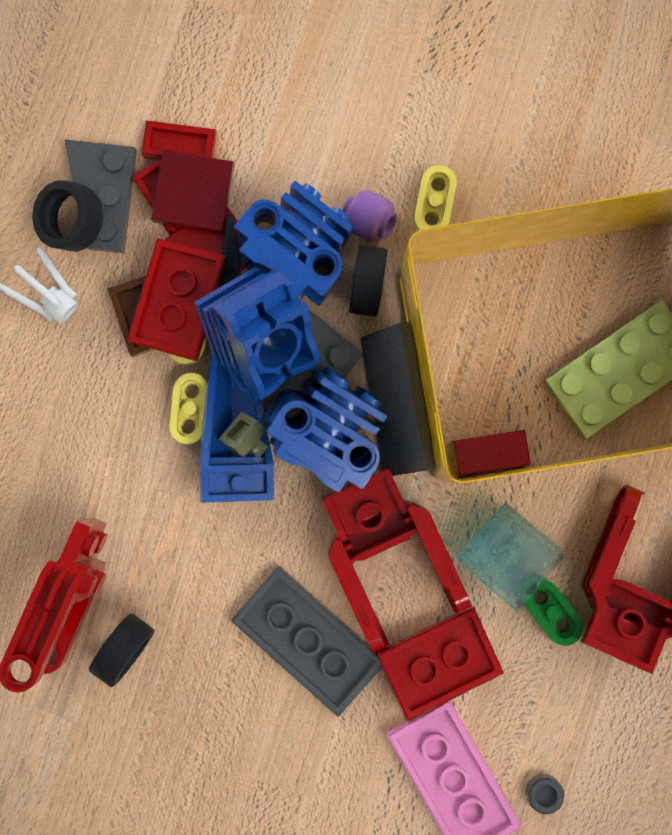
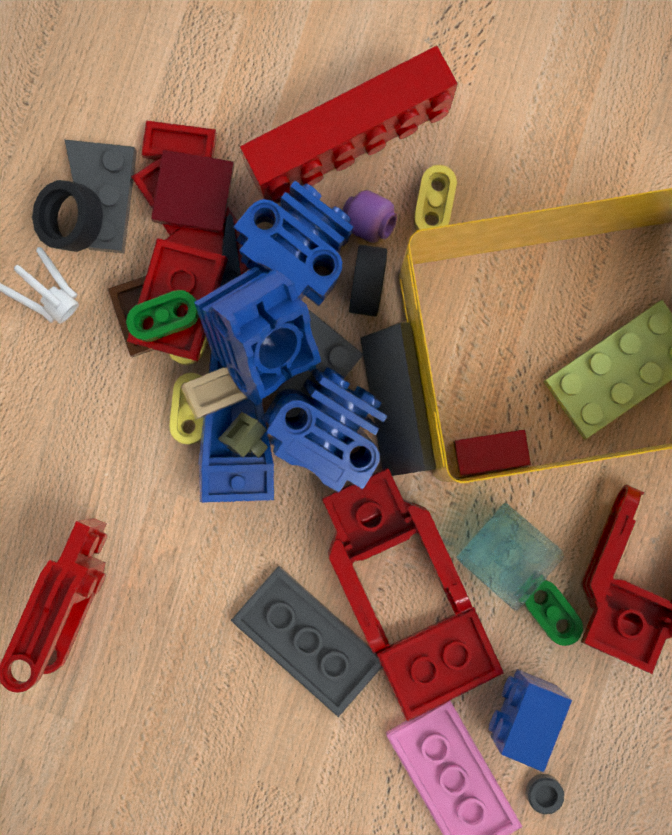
(121, 650): black tyre -> none
(164, 314): none -> green plate
(211, 393): none -> tan tile
(351, 125): none -> red brick
(529, 719): none -> blue brick

